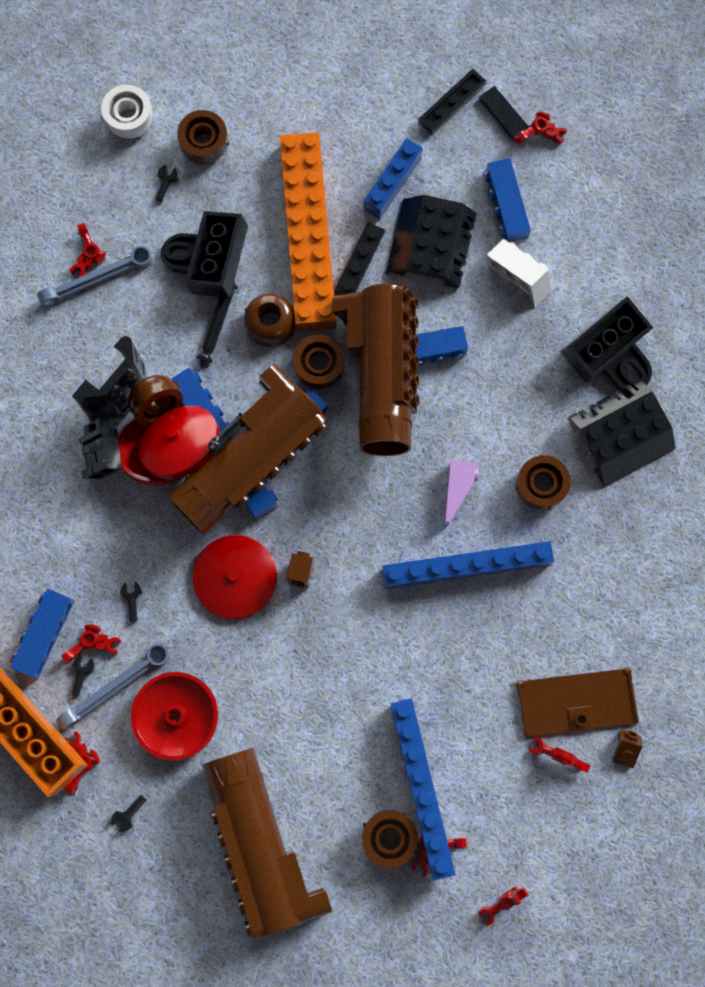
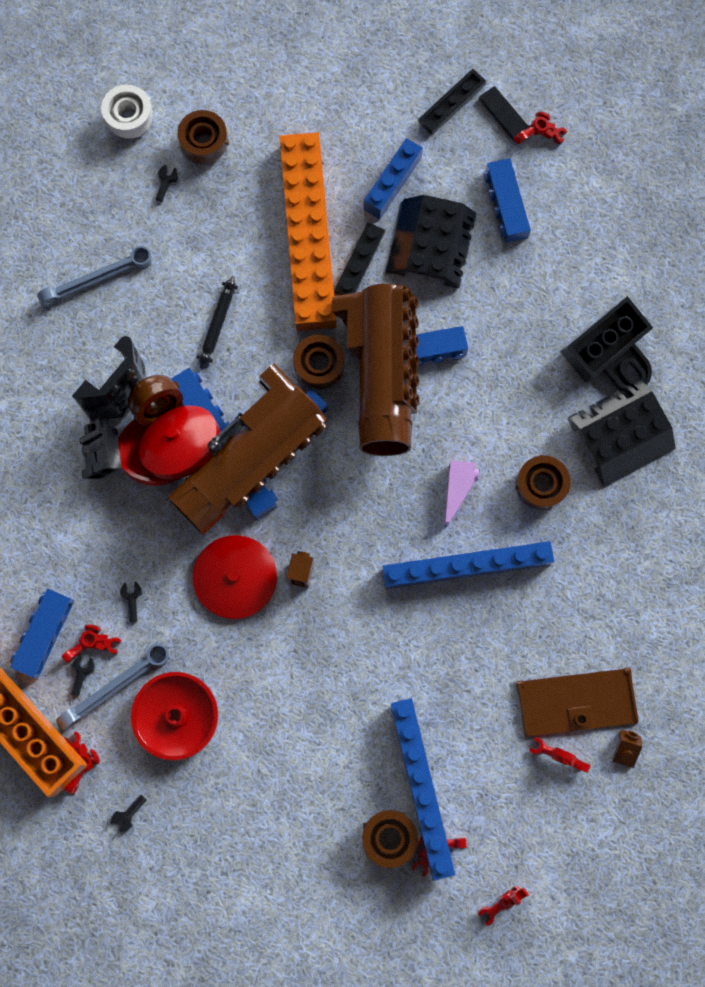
(90, 254): red piece -> none
(211, 255): black brick -> none
(263, 871): reddish brown piece -> none
(269, 335): reddish brown piece -> none
(521, 270): white wedge -> none

